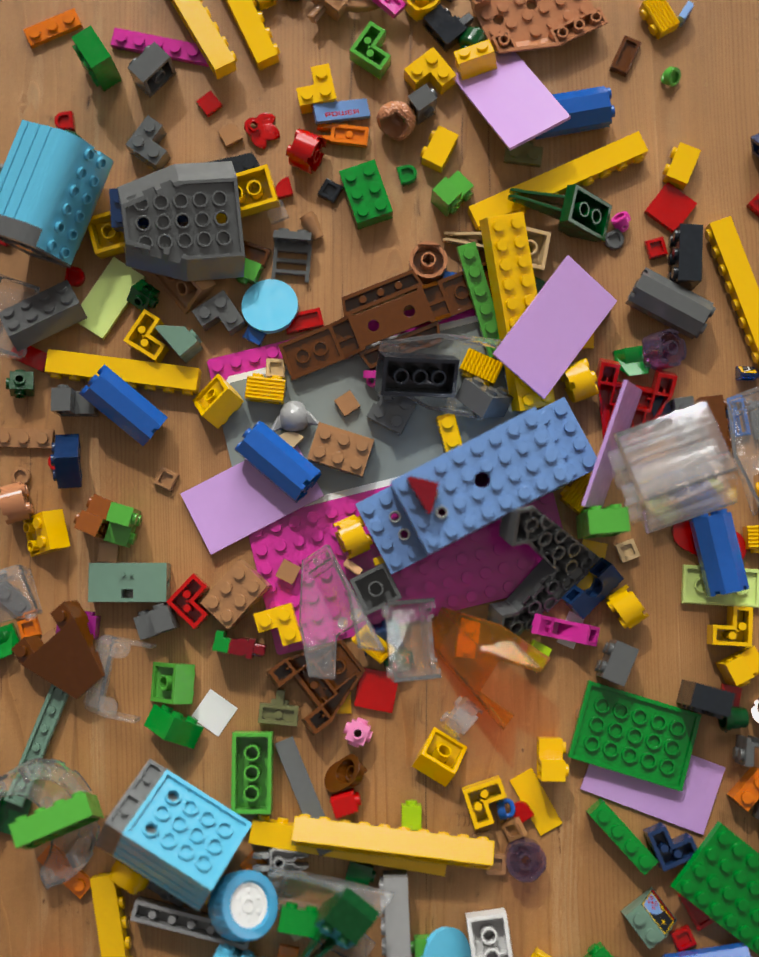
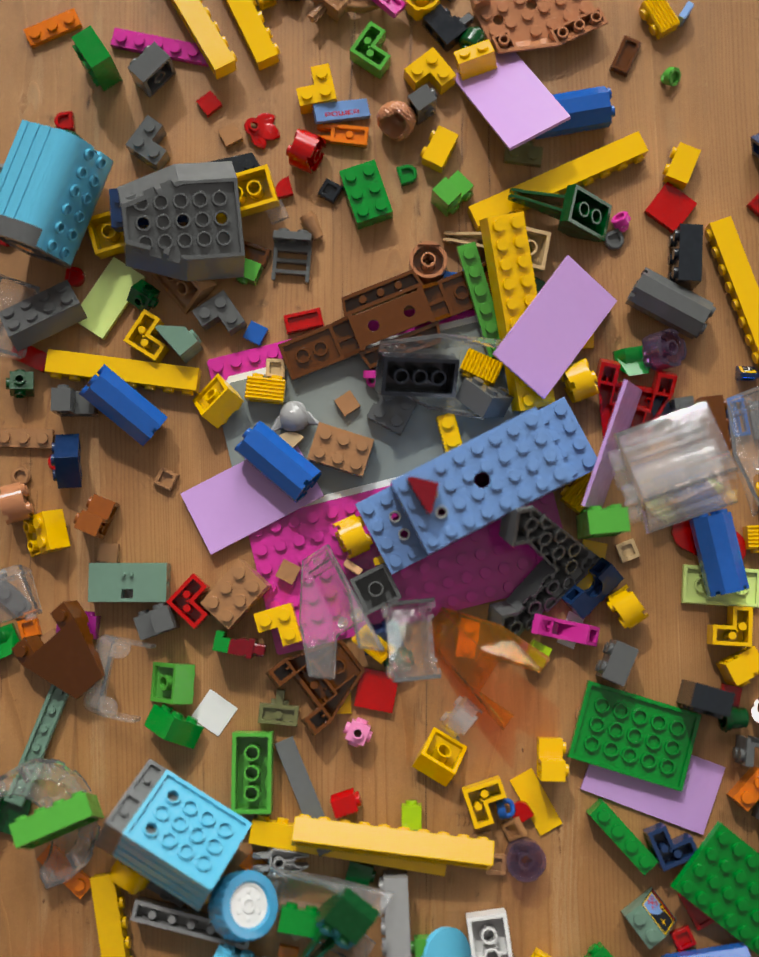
(122, 524): bright green brick -> none
(269, 306): medium azure tile -> none
(344, 774): reddish brown piece -> none
(655, 248): red tile -> none

